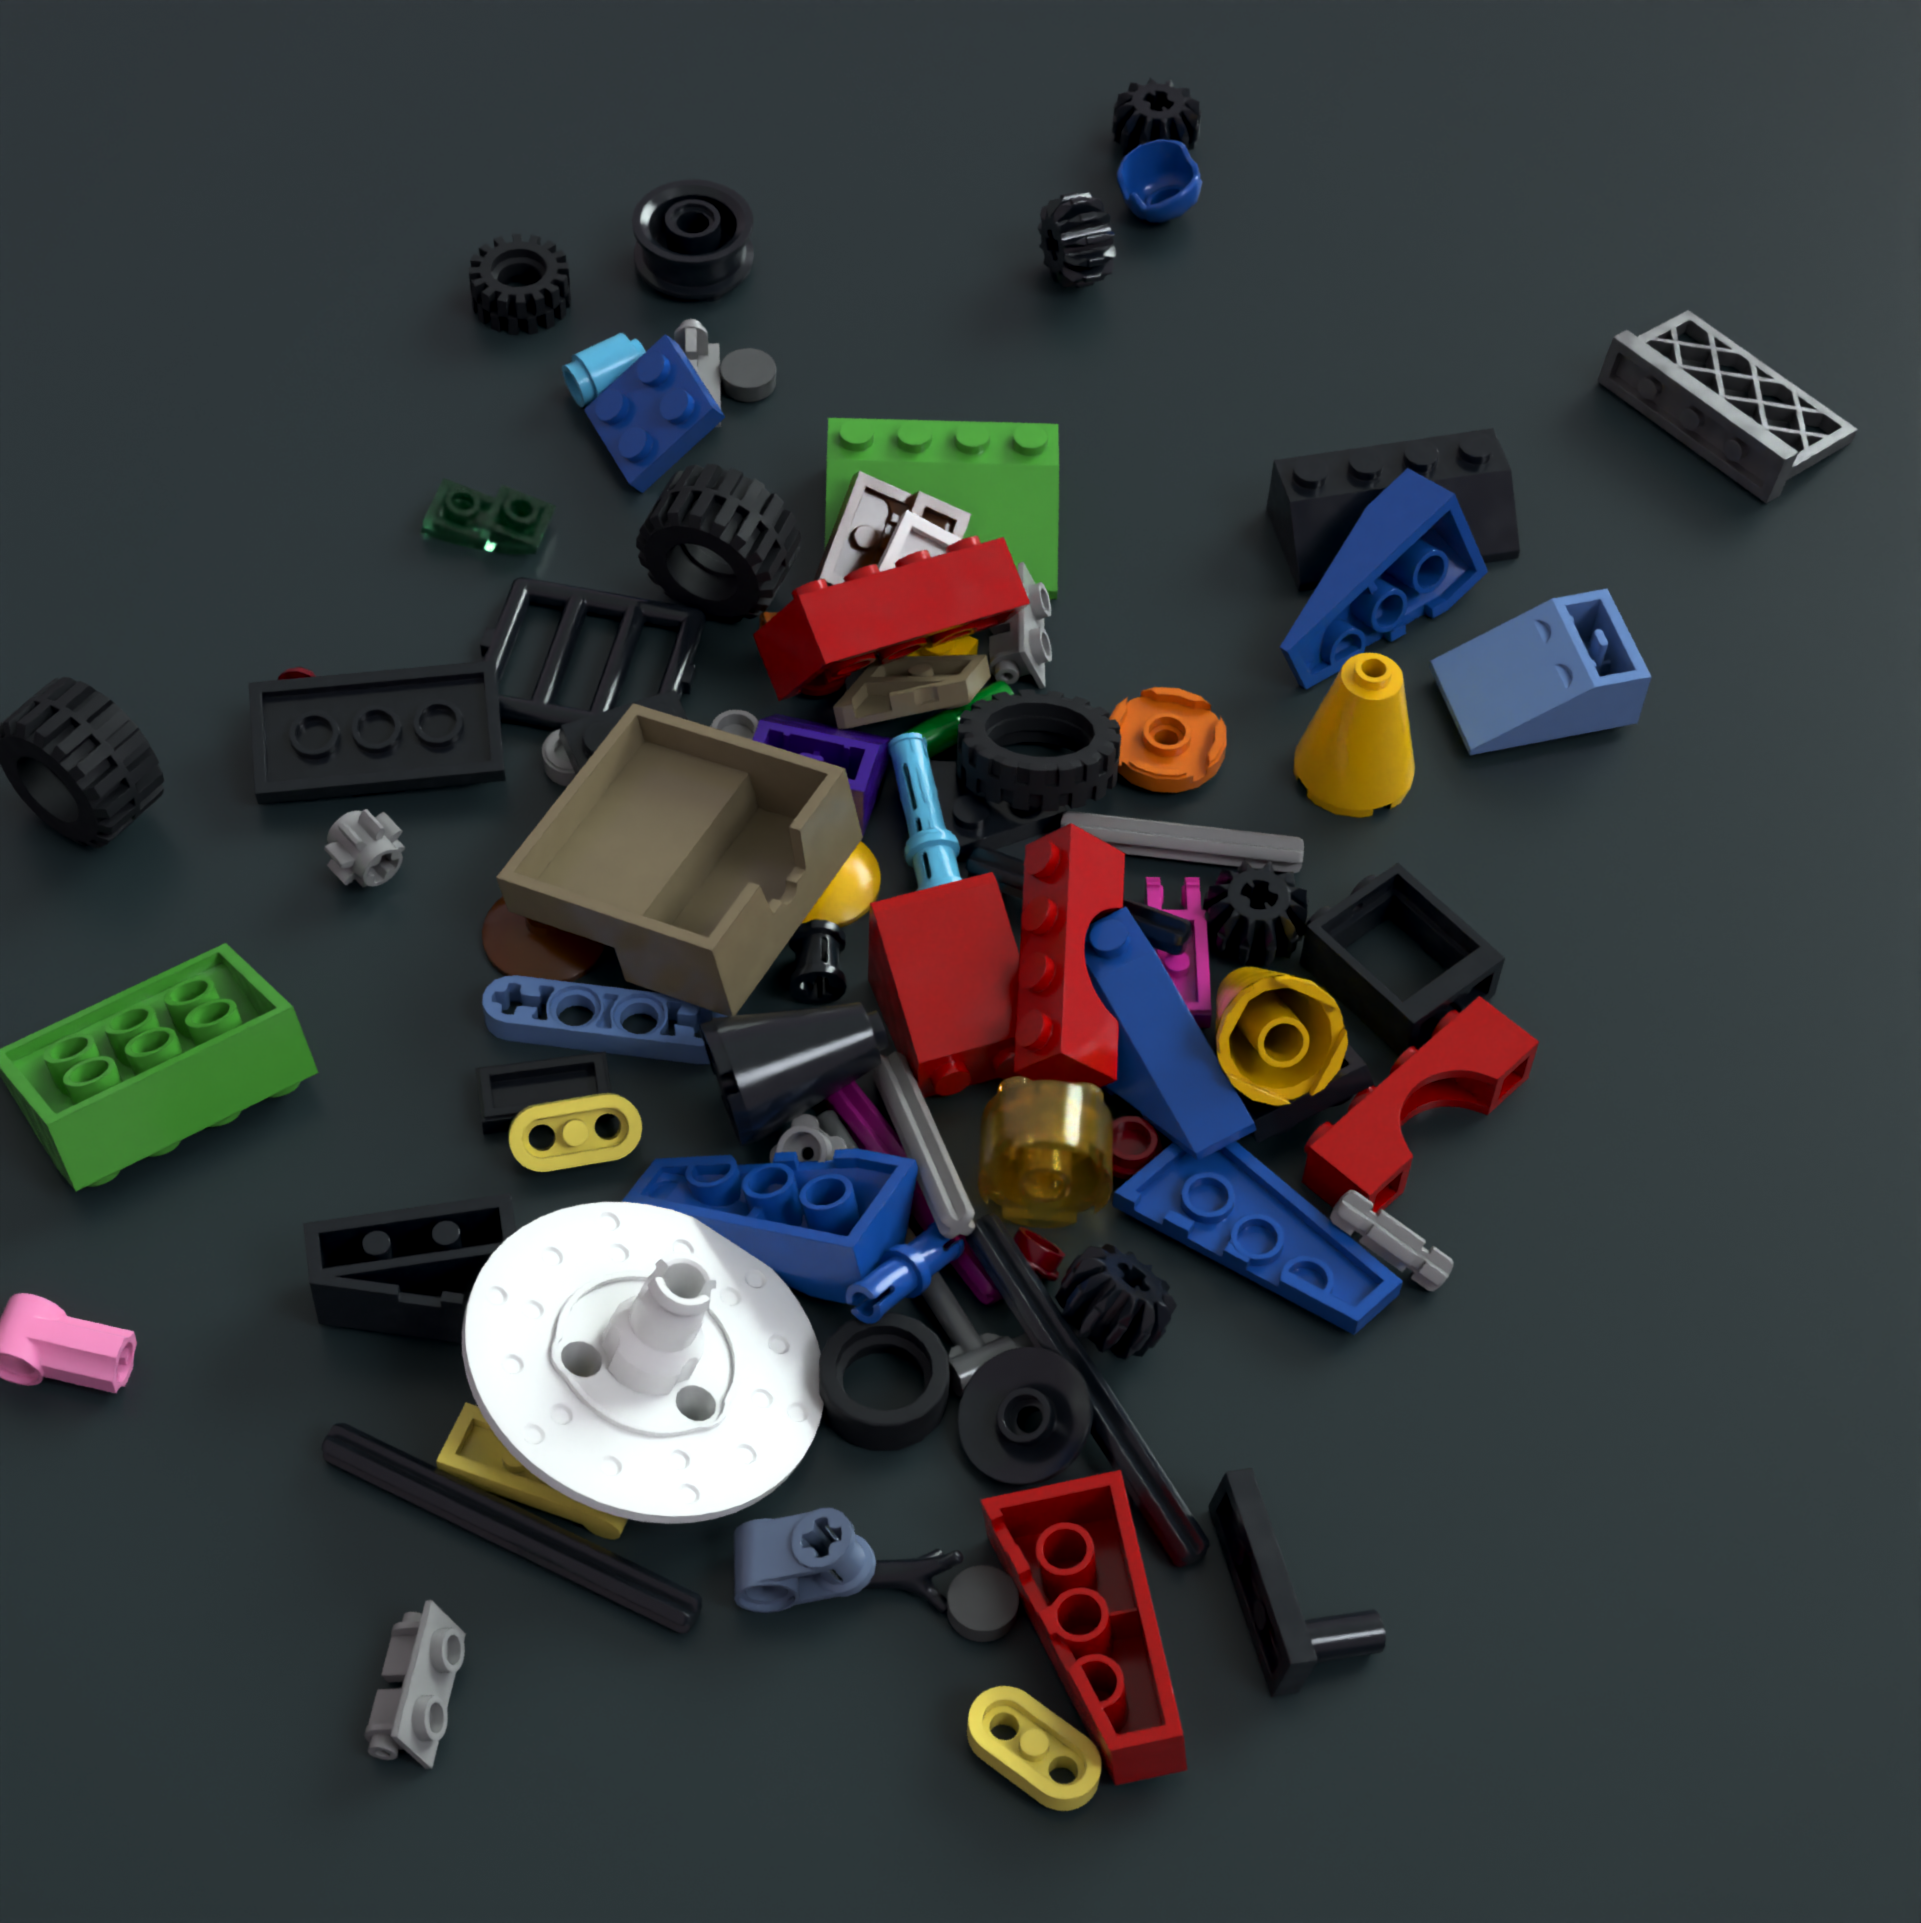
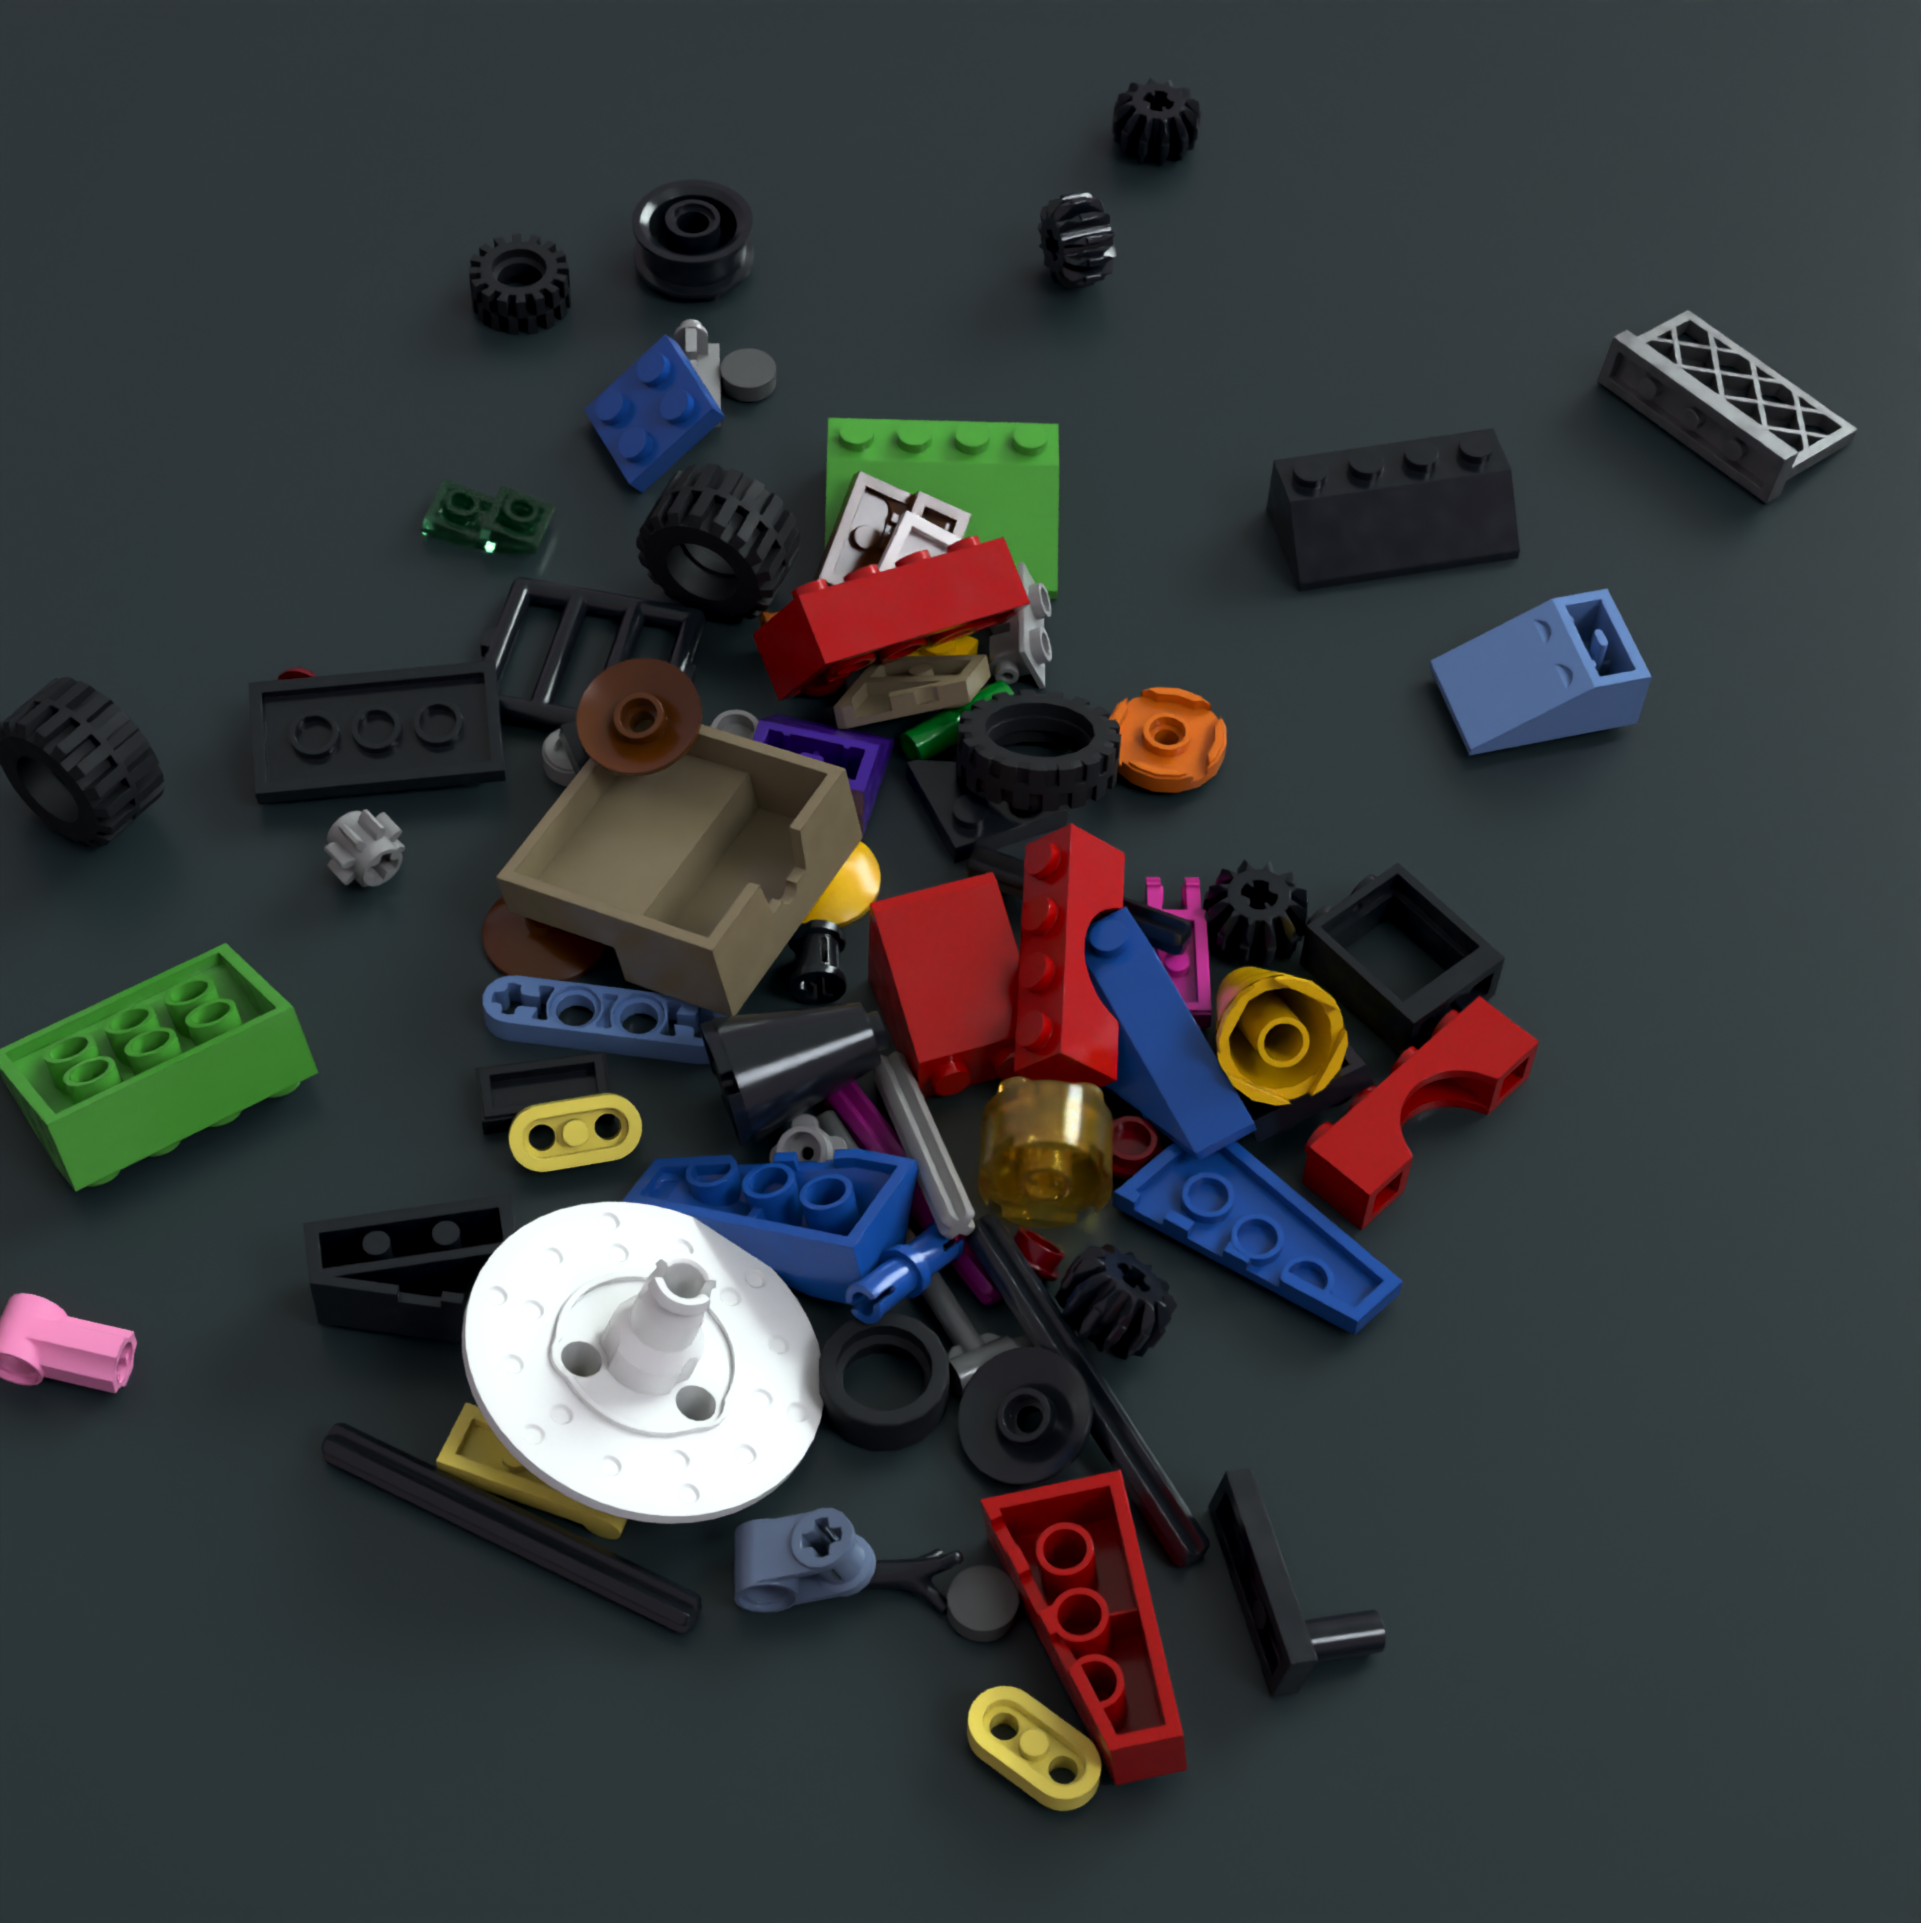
(425, 1657): light grey hinge -> none
(599, 367): medium azure brick -> none
(634, 693): none -> reddish brown dish
(931, 846): medium azure pin -> none
(1159, 180): blue hair -> none
(1192, 842): light grey axle -> none
(1359, 741): yellow cone -> none
(1391, 1240): light grey axle -> none
(1398, 563): blue wedge -> none

